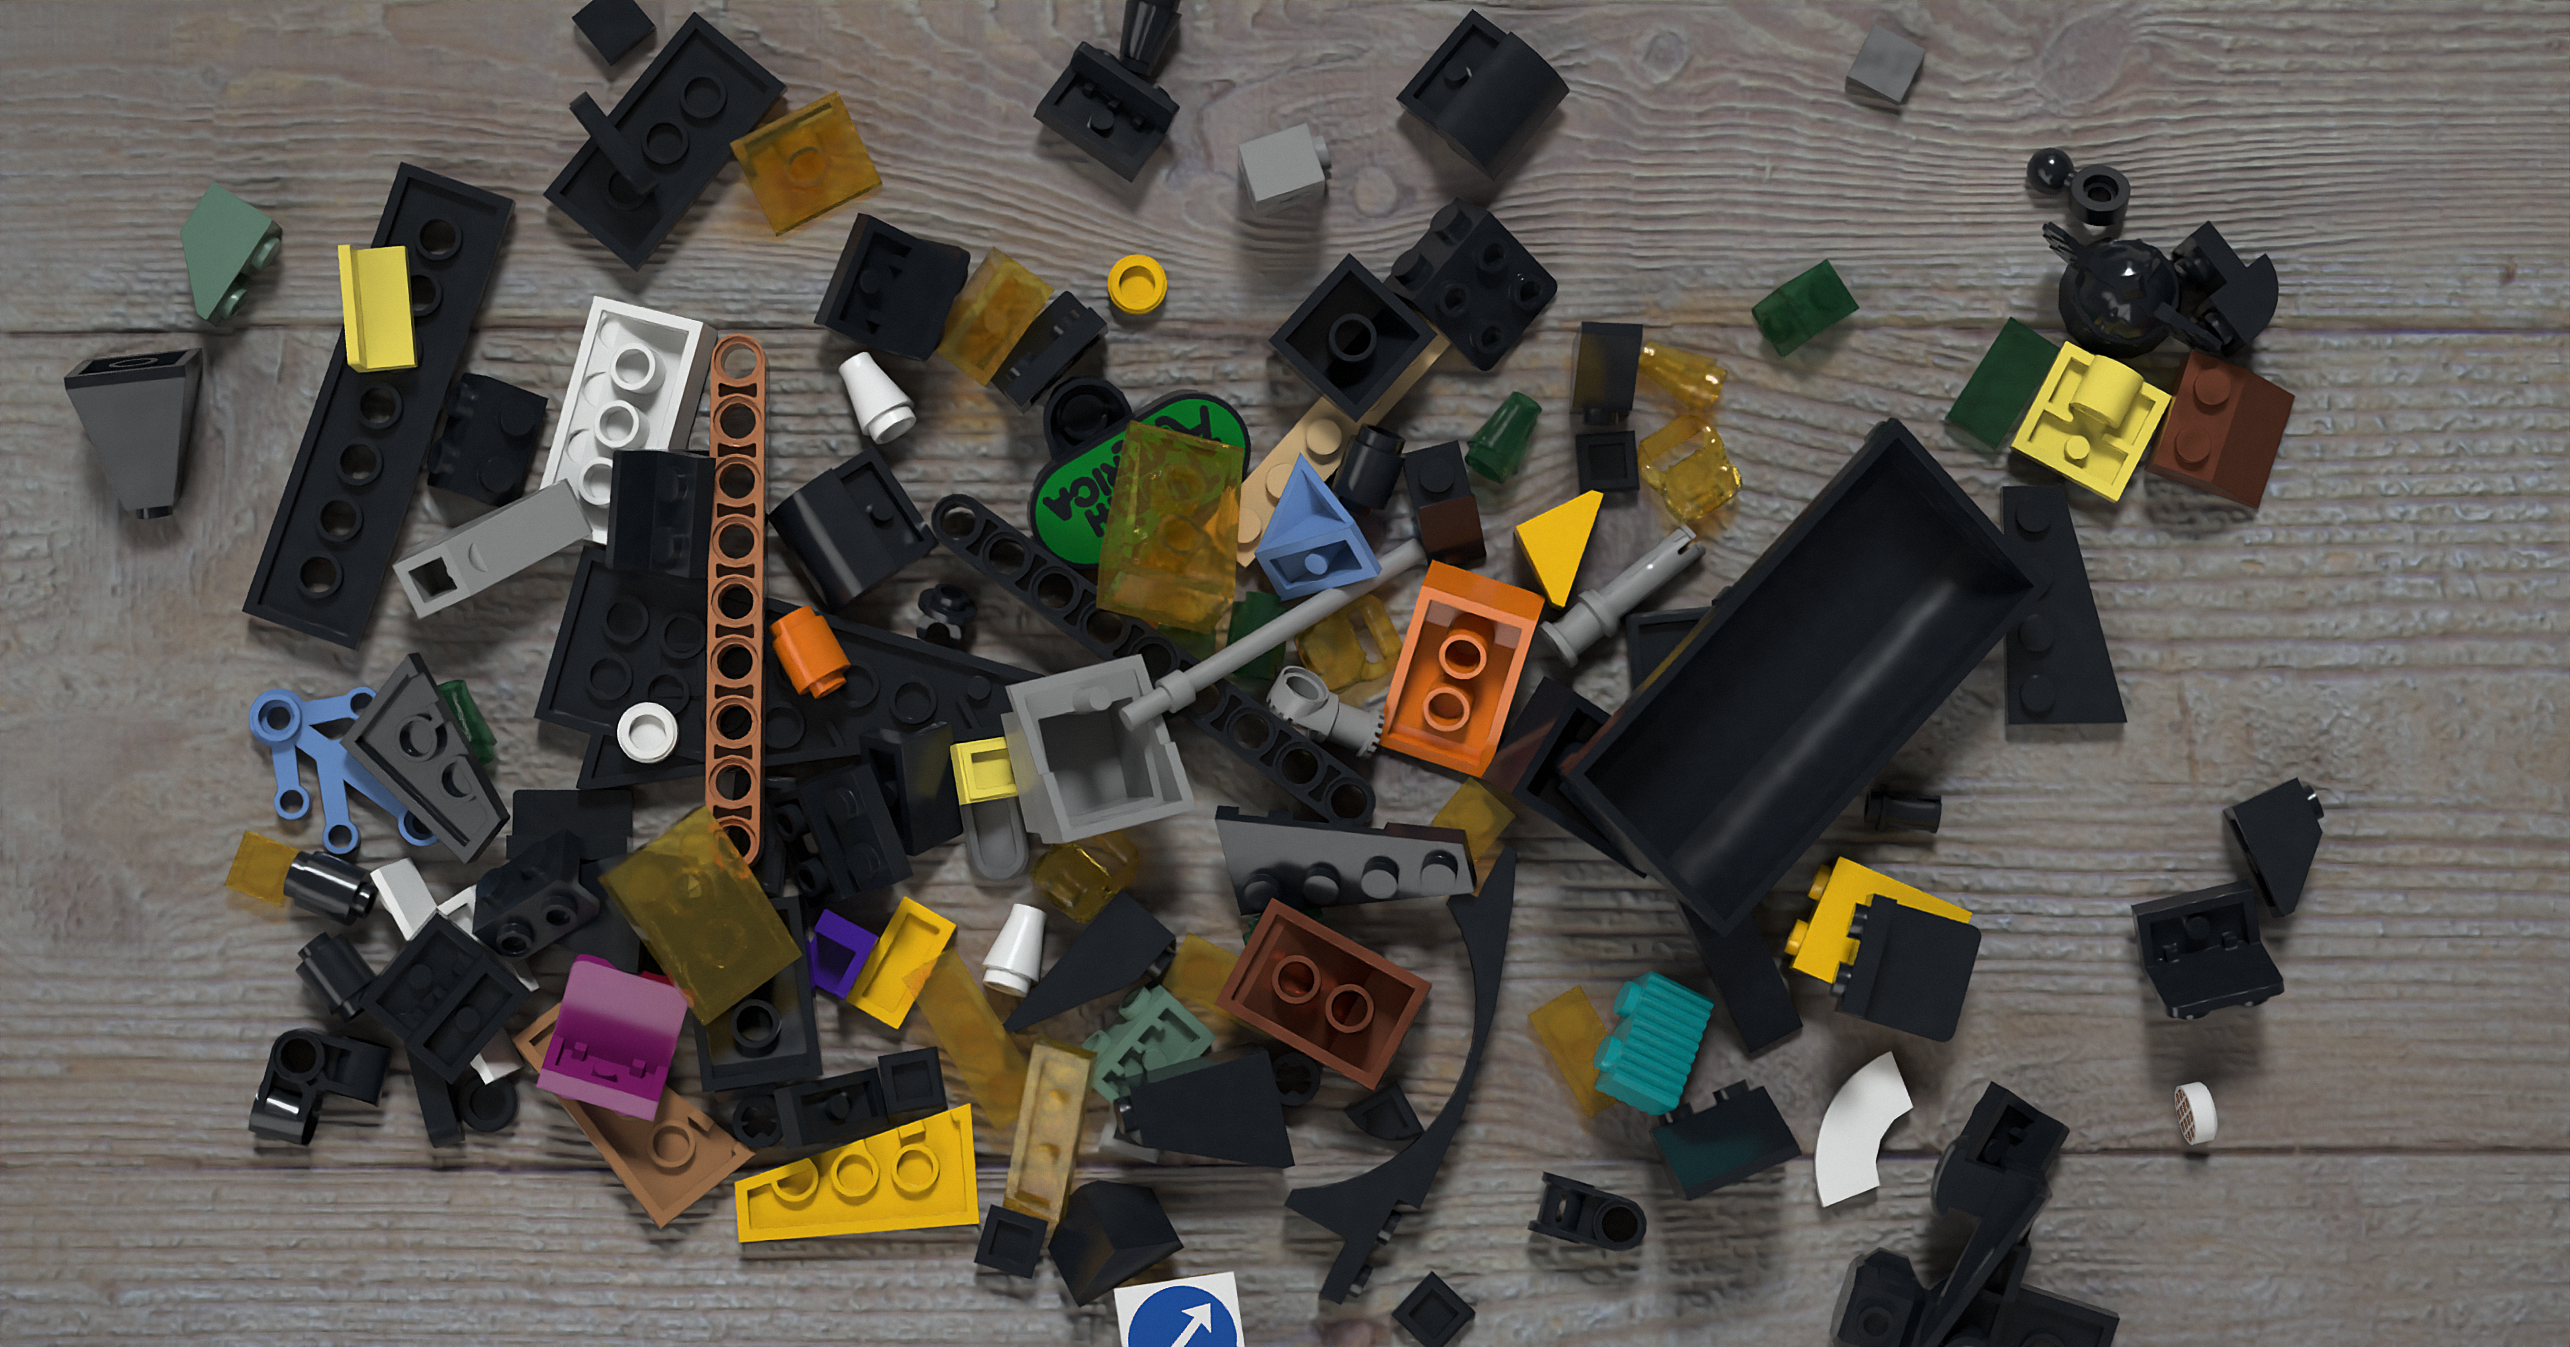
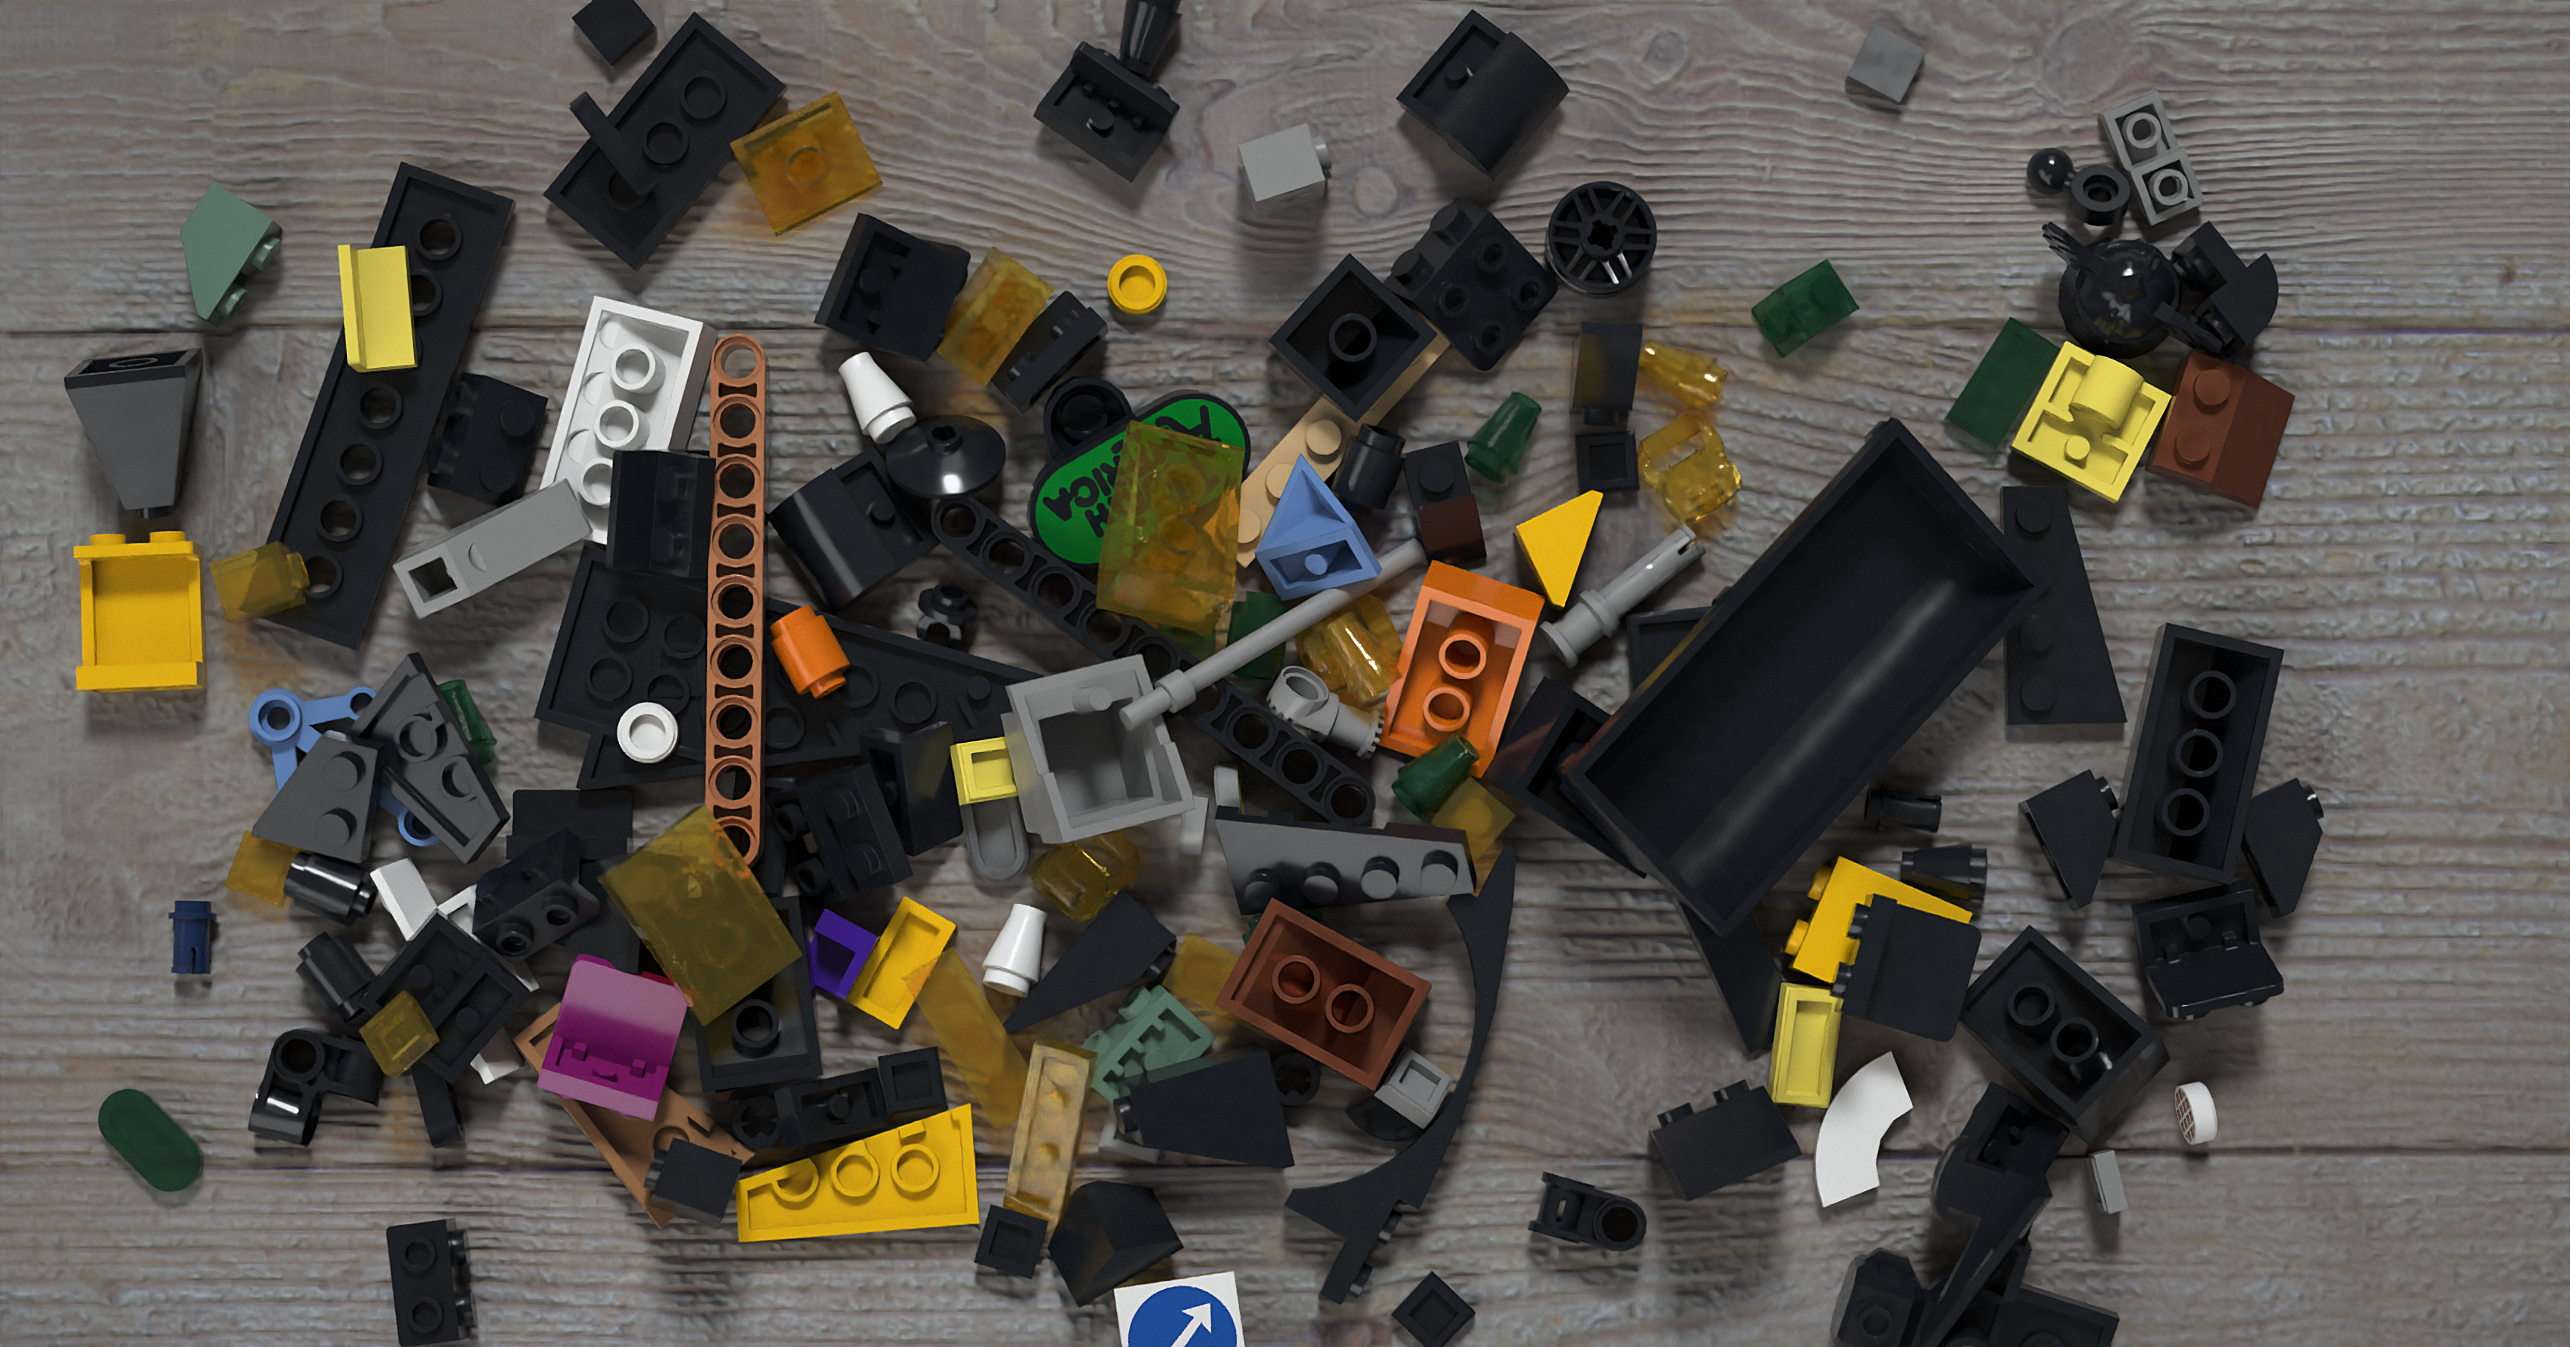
(142, 614): none -> yellow panel
(150, 1140): none -> clear green tile
(192, 933): none -> dark blue pin
(259, 582): none -> clear yellow brick
(328, 799): none -> black wing
(399, 1035): none -> clear yellow tile
(429, 1282): none -> black bracket
(489, 1105): black tile -> none
(692, 1181): none -> black brick
(946, 457): none -> black dish
(1193, 827): none -> light grey tile
(1229, 785): none -> light grey tile
(1362, 659): none -> clear yellow cone
(1414, 1087): none -> light grey tile
(1434, 776): none -> clear green cone
(1572, 1037): clear yellow plate -> none
(1609, 211): none -> black wheel
(1652, 1043): teal brick -> none
(1804, 1046): none -> light yellow tile
(1947, 870): none -> black cone
(2061, 1034): none -> black slope
(2074, 832): none -> black slope
(2106, 1181): none -> light grey tile
(2151, 157): none -> light grey slope
(2195, 754): none -> black slope

